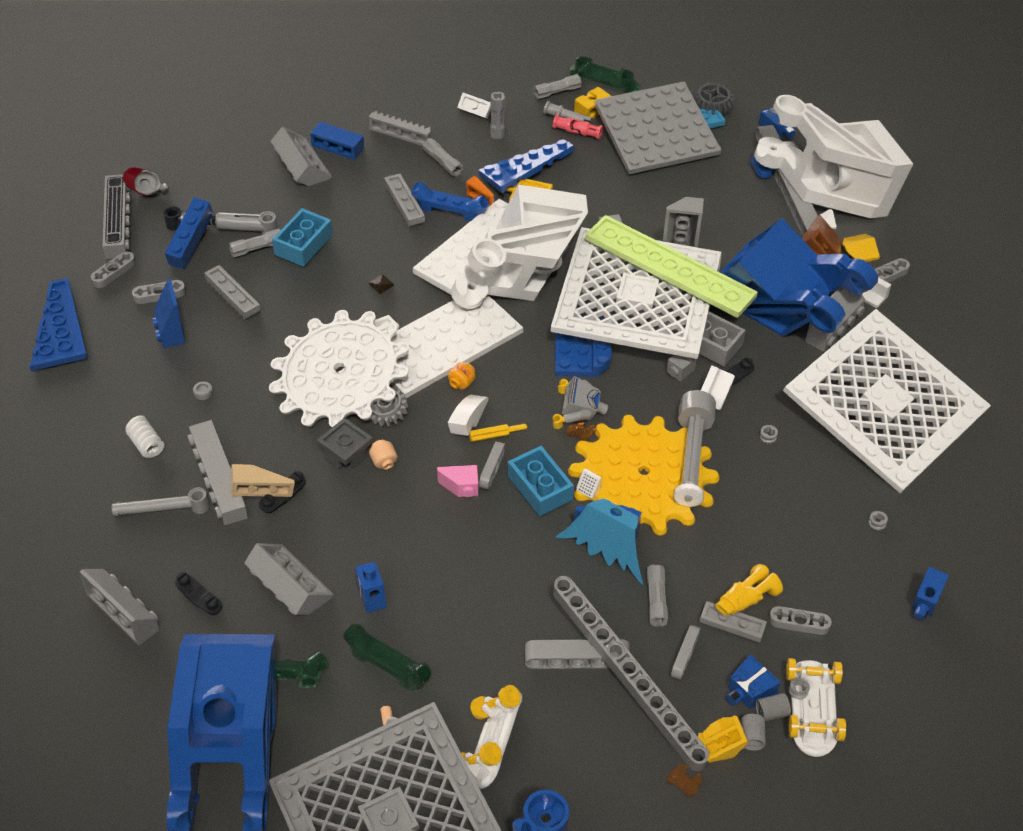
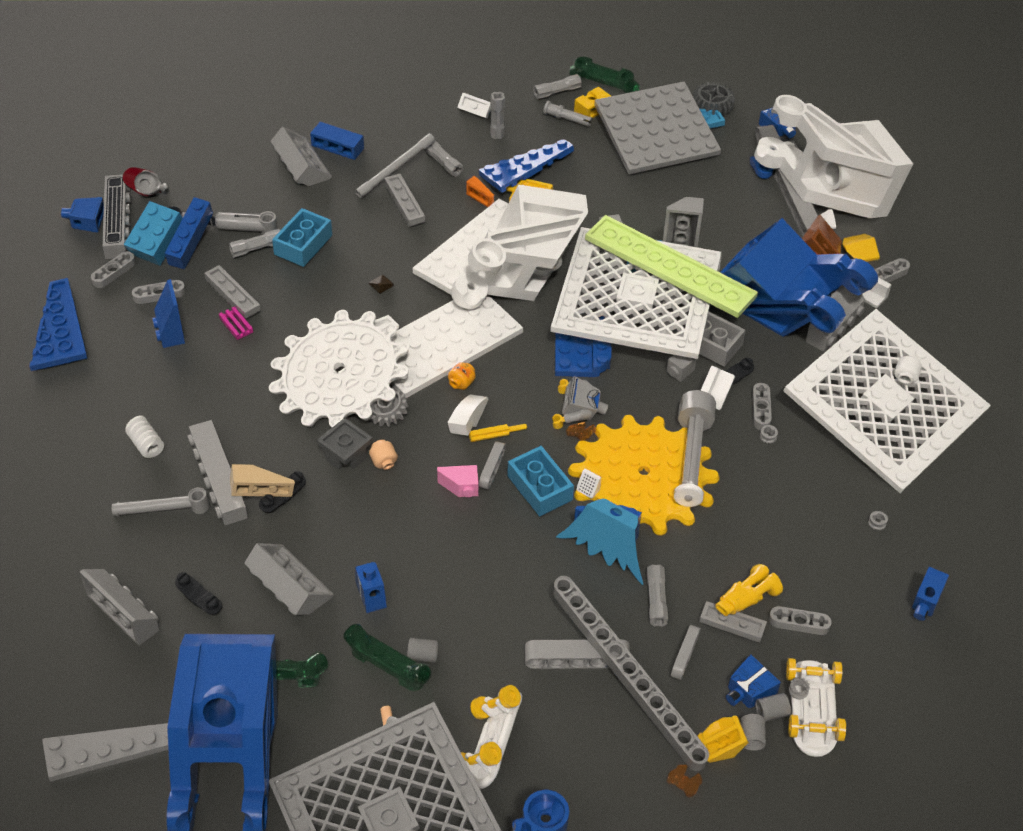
(85, 214): none -> blue torso
(95, 750): none -> light grey wing
(153, 233): none -> dark azure brick
(202, 390): light grey tile -> none
(229, 314): none -> dark pink tile
(369, 185): none -> light grey piece
(399, 128): light grey gear -> none
(422, 650): none -> light grey piece
(430, 199): blue plate -> none
(579, 127): coral piece -> none
(765, 400): none -> light grey beam
(908, 369): none -> white head

